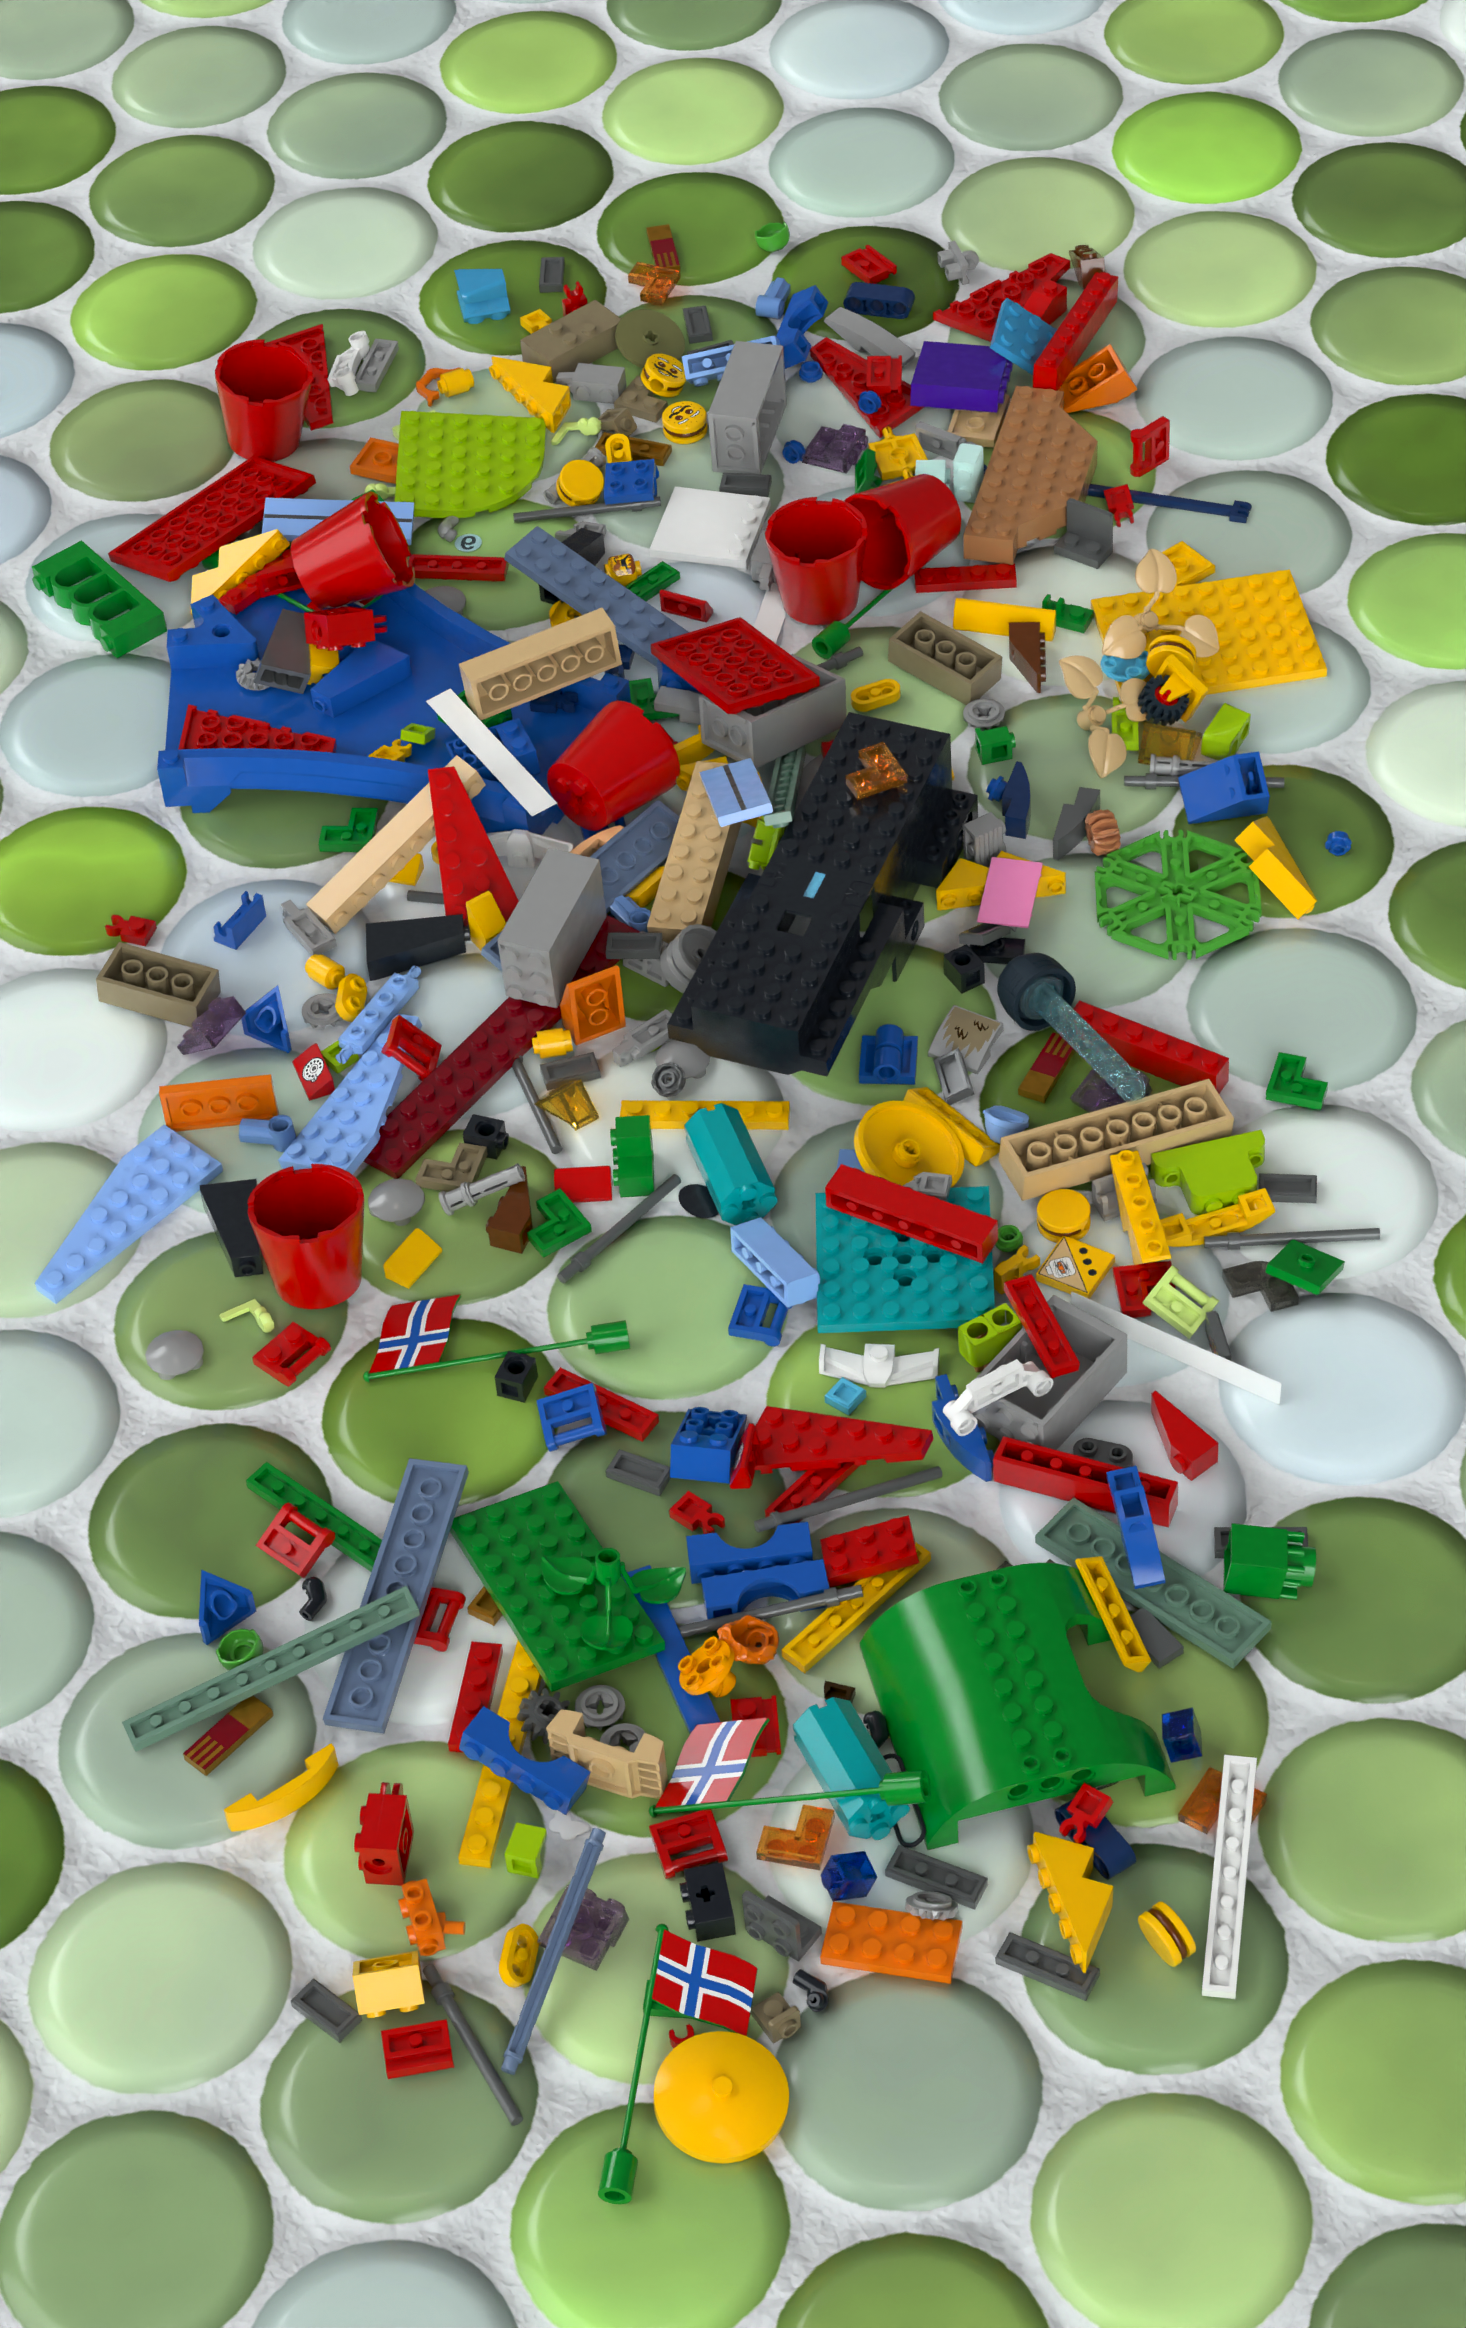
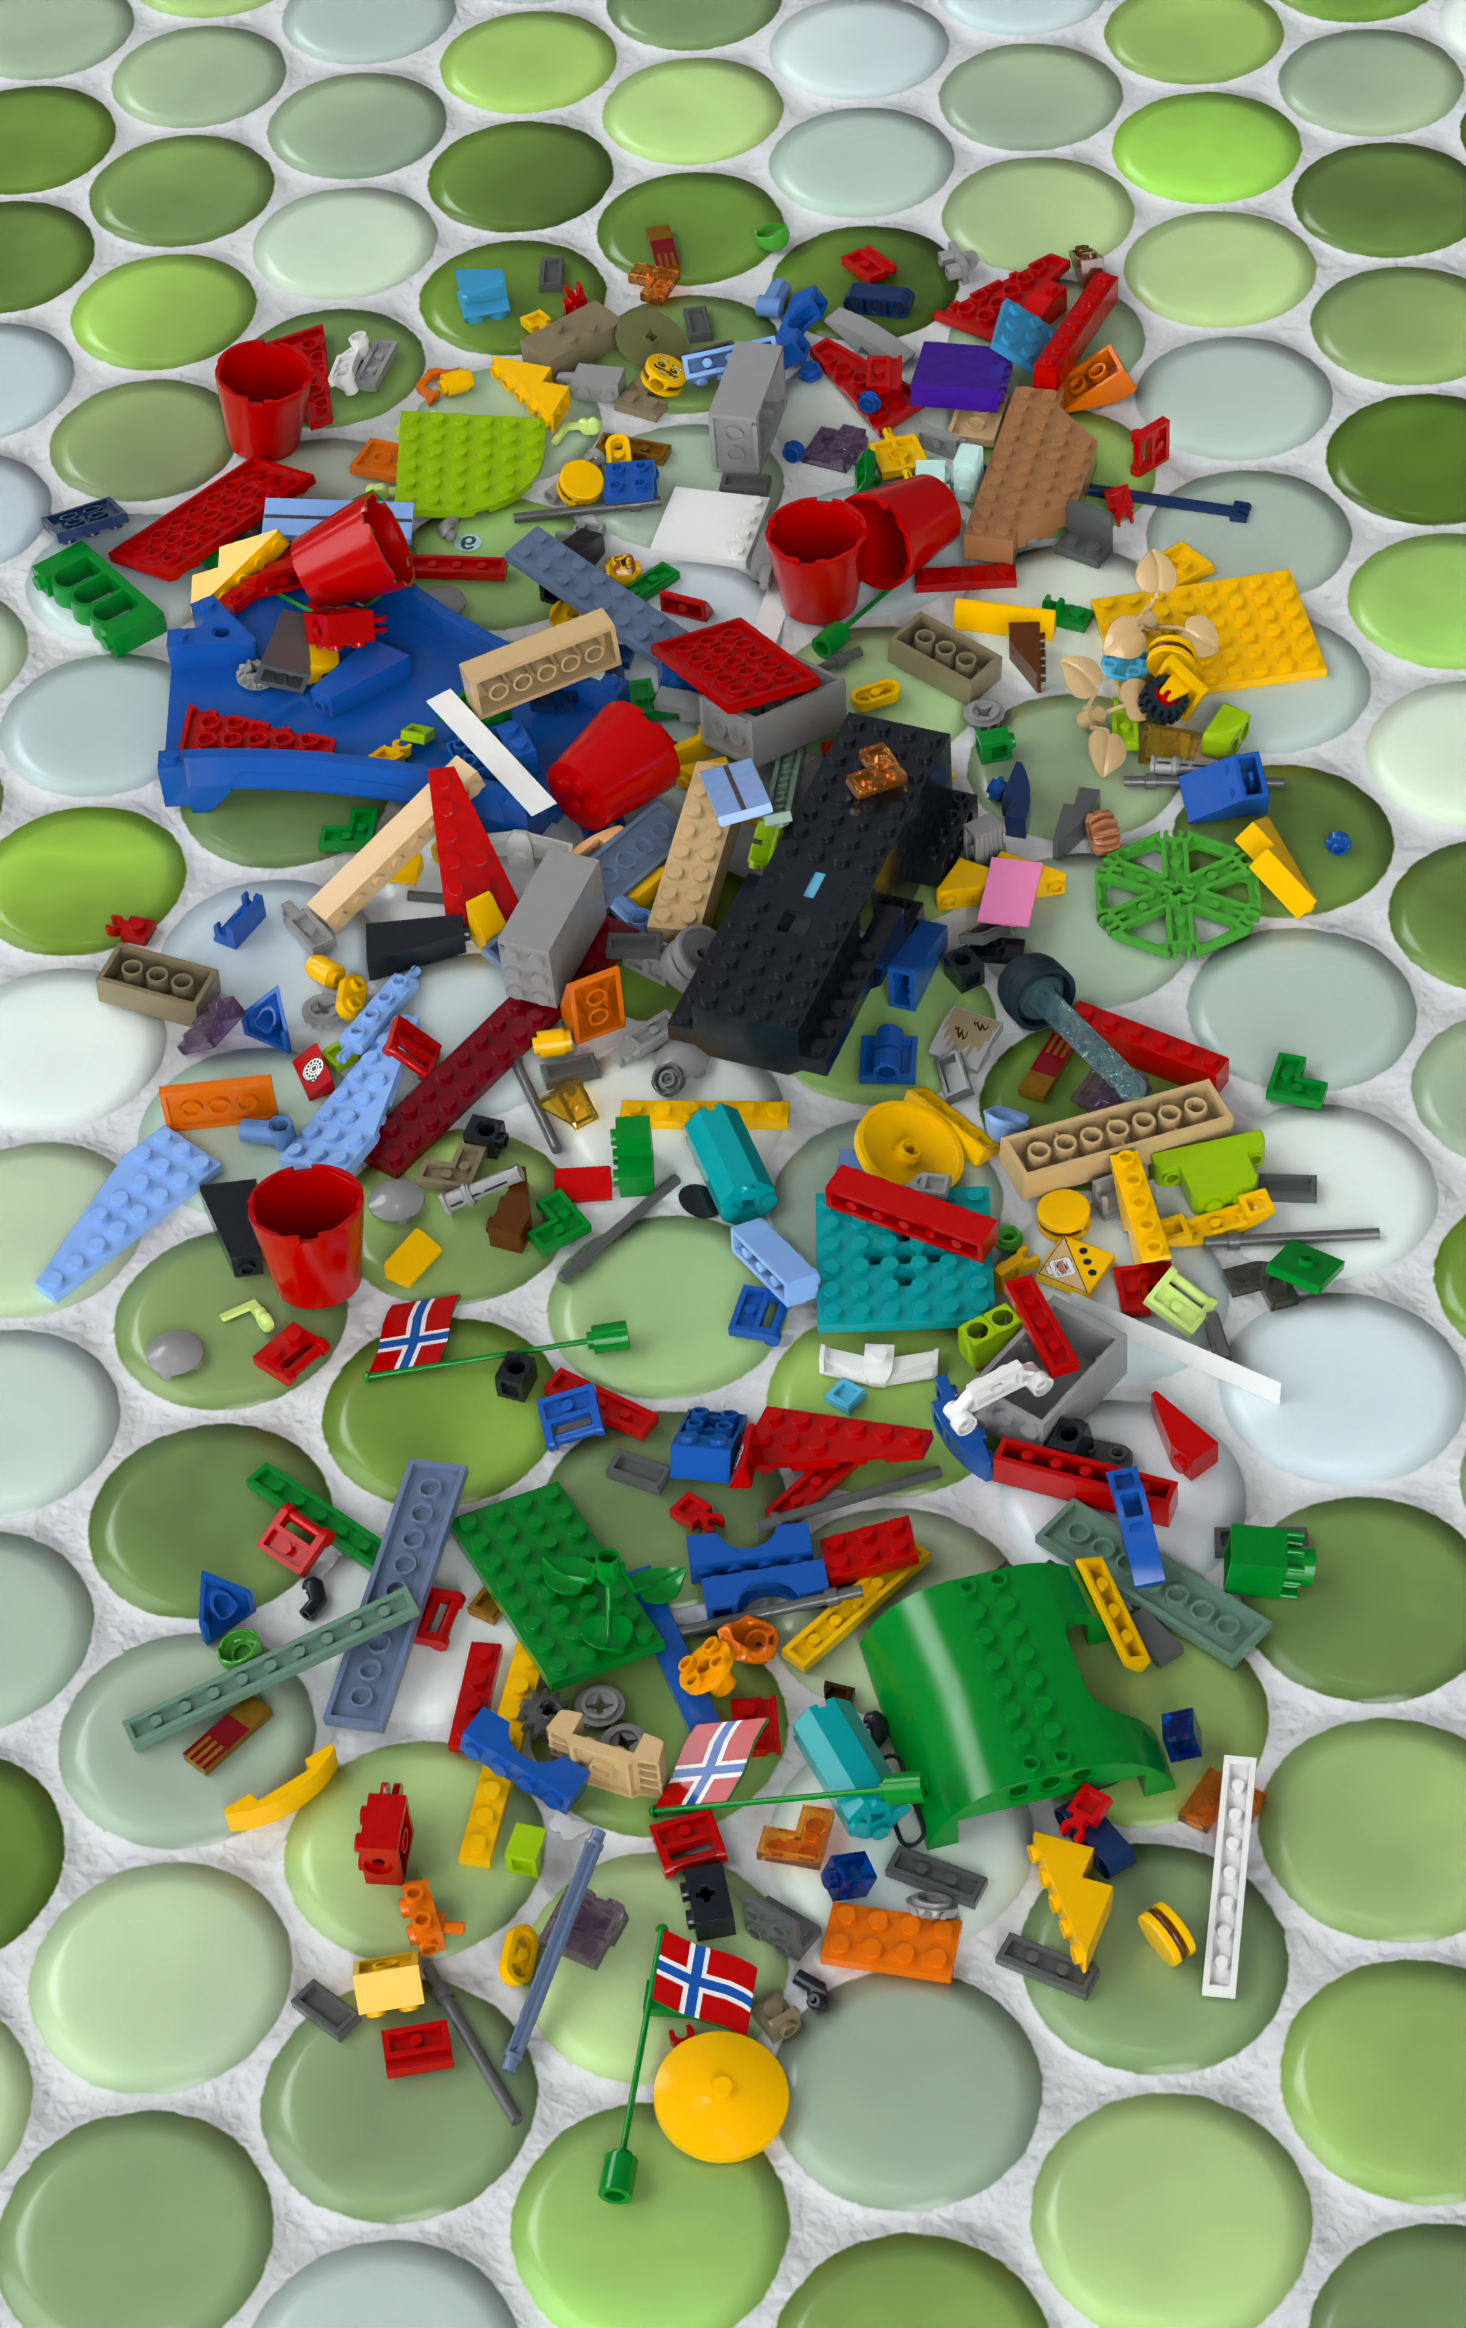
(85, 520): none -> dark blue plate
(618, 420): dark tan bracket -> none
(684, 422): yellow head -> none
(916, 964): none -> blue slope
(1071, 1437): none -> black brick

